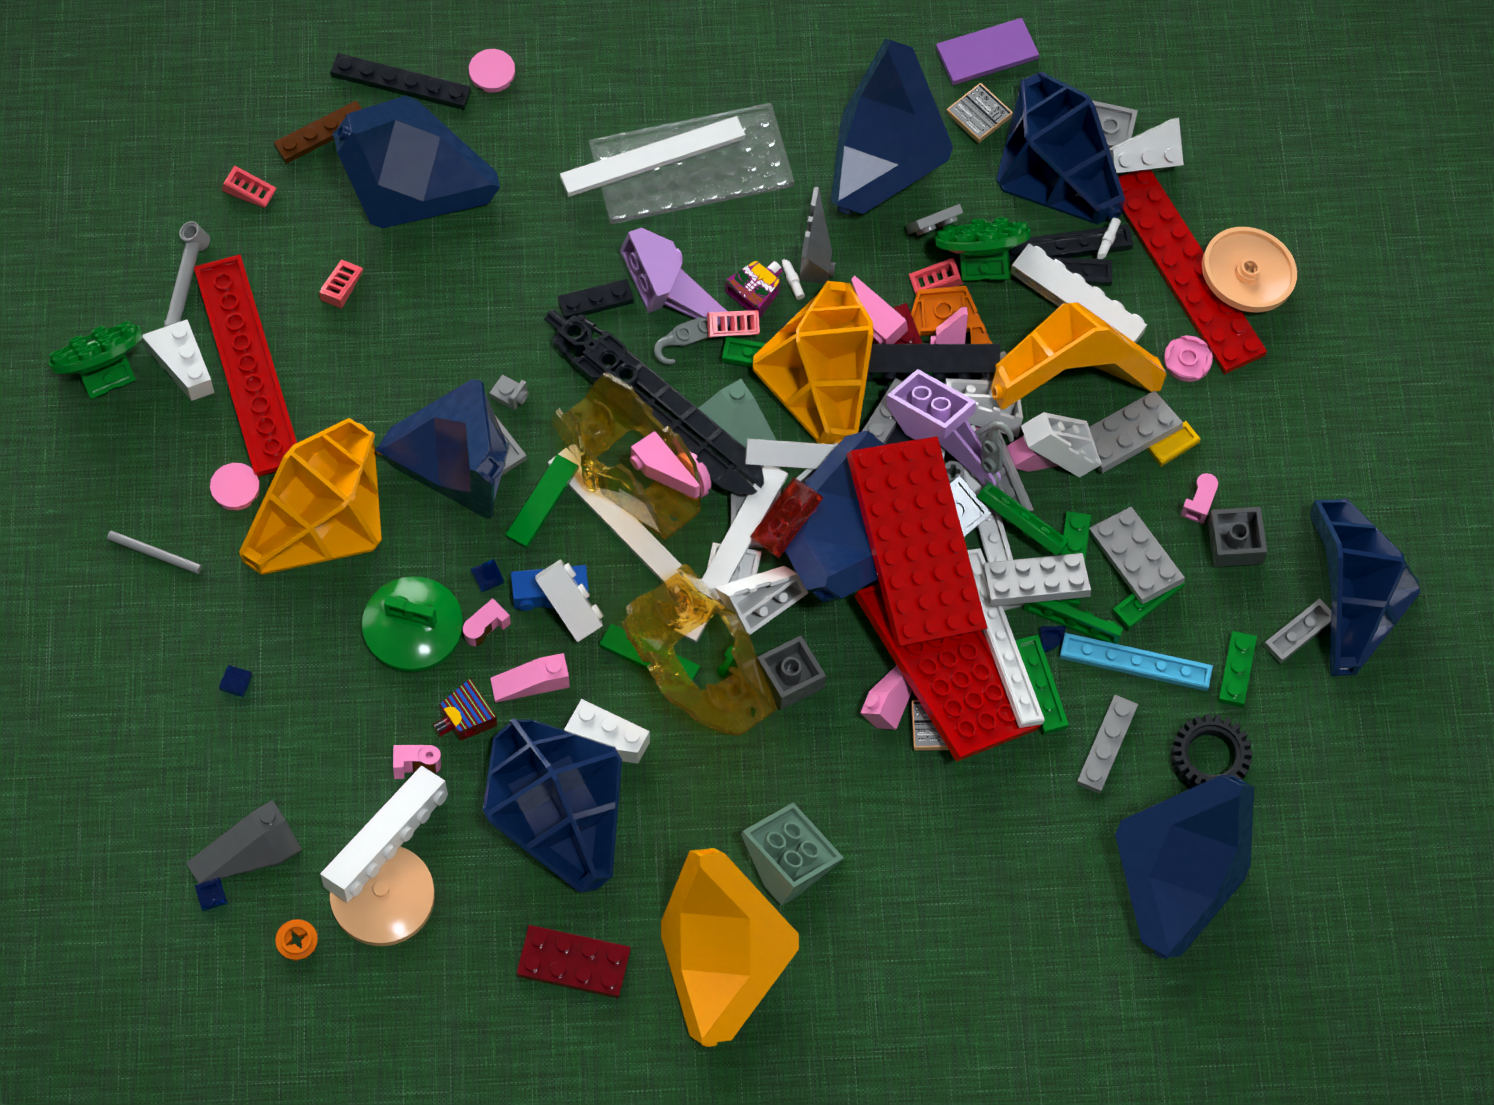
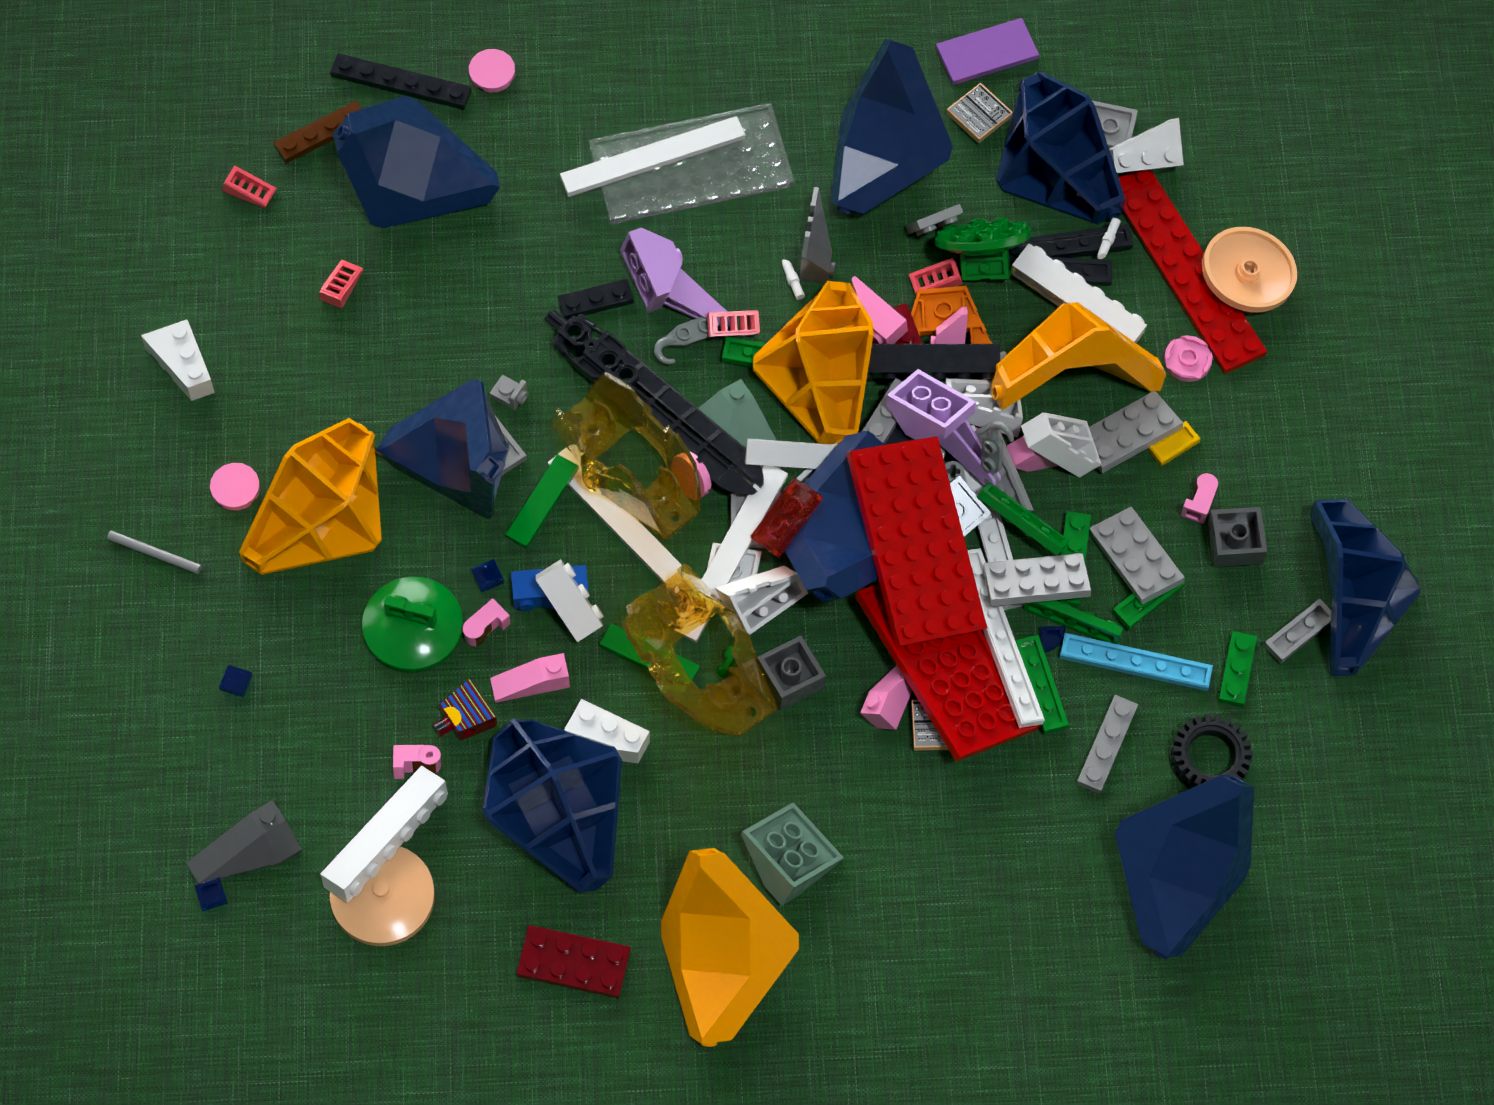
(101, 361): green bracket -> none
(196, 241): light grey piece -> none
(246, 362): red plate -> none
(301, 929): orange gear -> none
(661, 464): bright pink slope -> none
(755, 286): torso -> none

